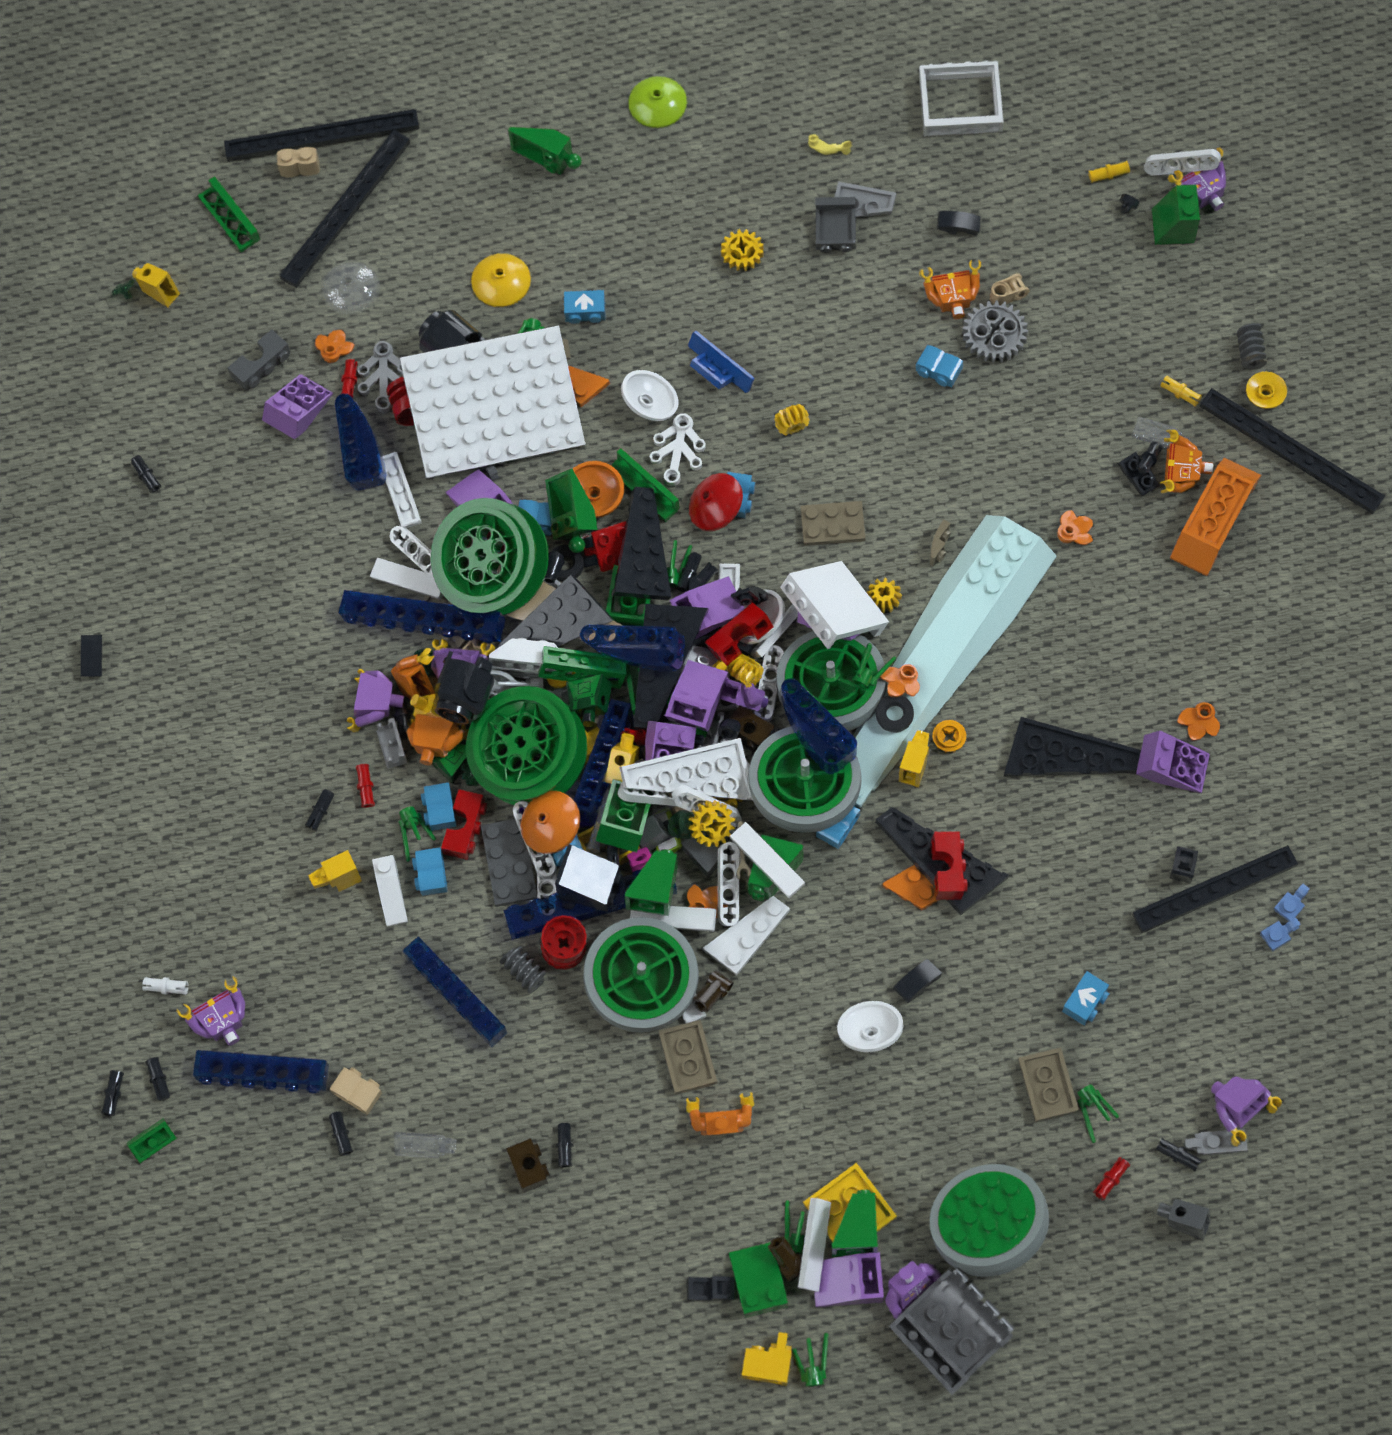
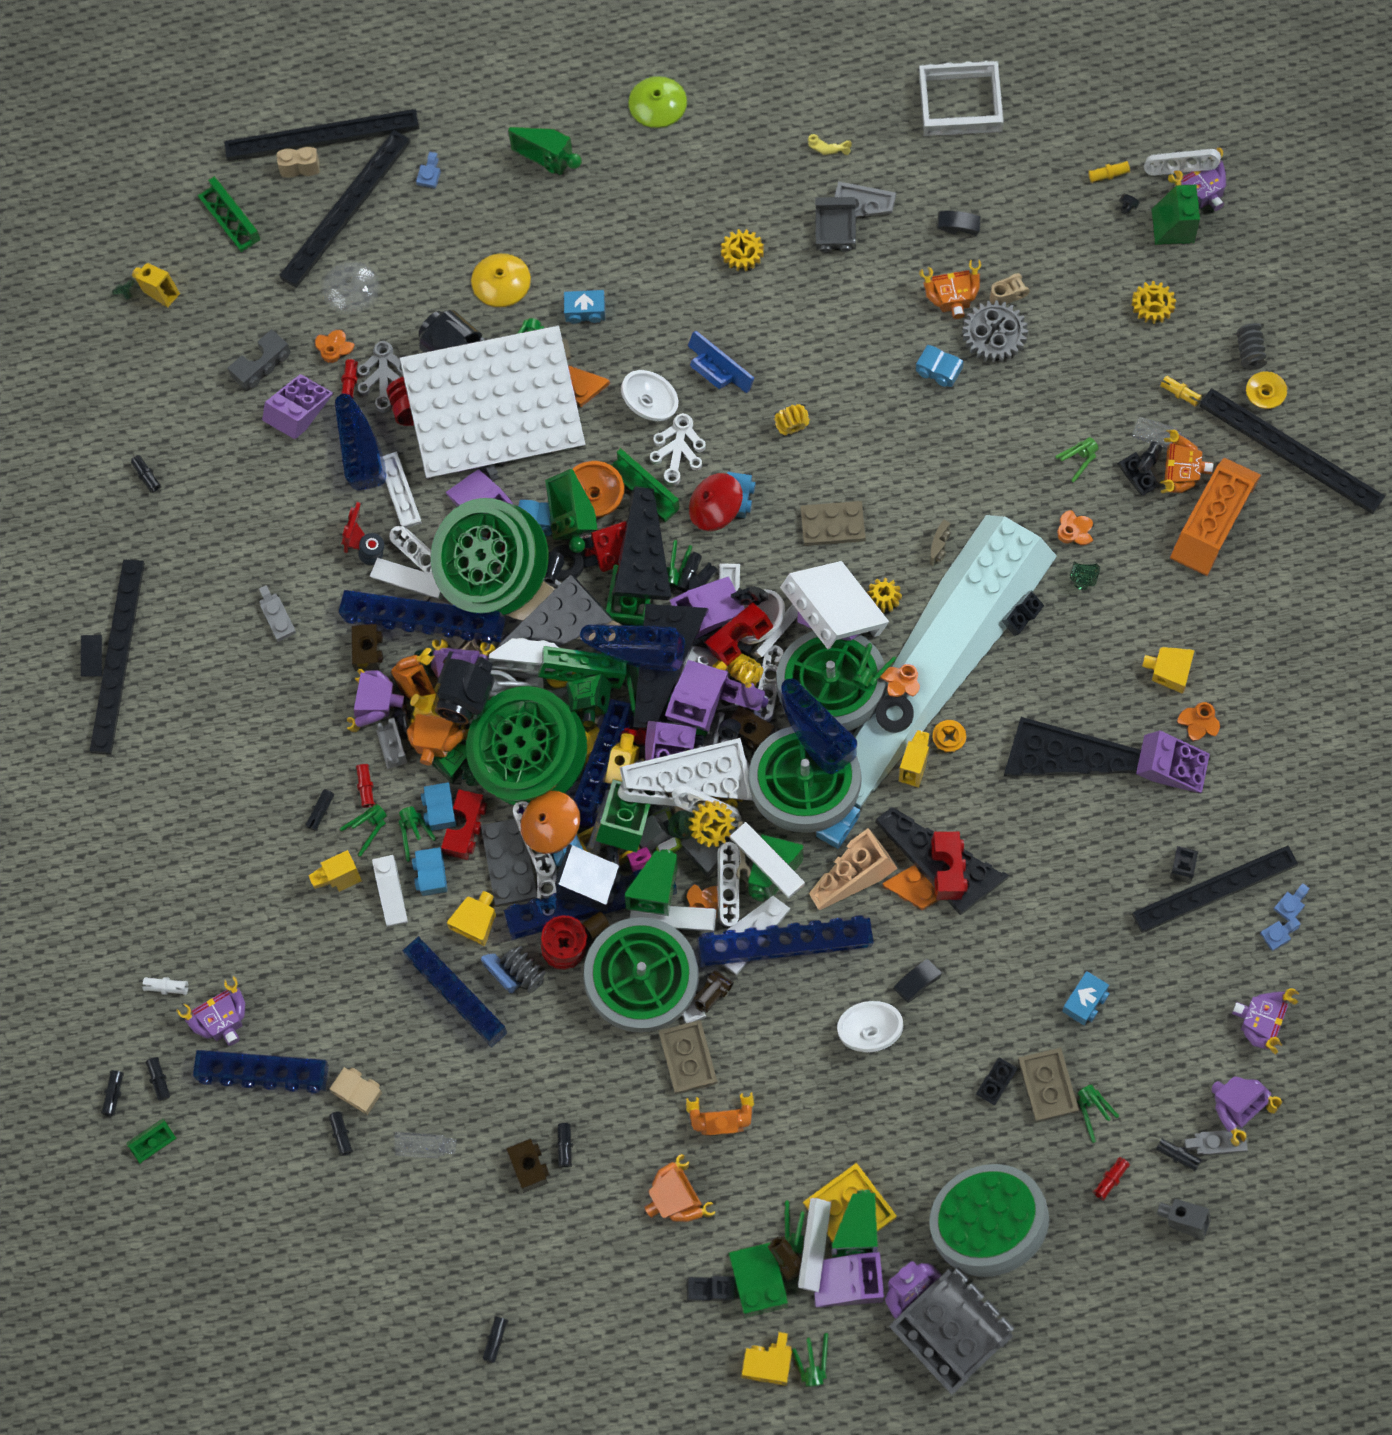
(117, 657): none -> black plate
(276, 614): none -> light grey hinge
(362, 636): none -> dark brown brick
(369, 545): none -> plate
(374, 816): none -> green plant
(429, 175): none -> medium blue plate
(474, 918): none -> yellow torso
(492, 964): none -> medium blue slope
(494, 1339): none -> black axle
(595, 926): none -> dark brown piece
(674, 1195): none -> orange torso
(858, 868): none -> light nougat wedge
(858, 924): none -> clear blue brick
(996, 1081): none -> black slope
(1022, 612): none -> black slope
(1084, 575): none -> clear green piece
(1085, 449): none -> bright green plant
(1154, 306): none -> yellow gear
(1170, 667): none -> yellow torso
(1265, 1017): none -> medium lavender torso

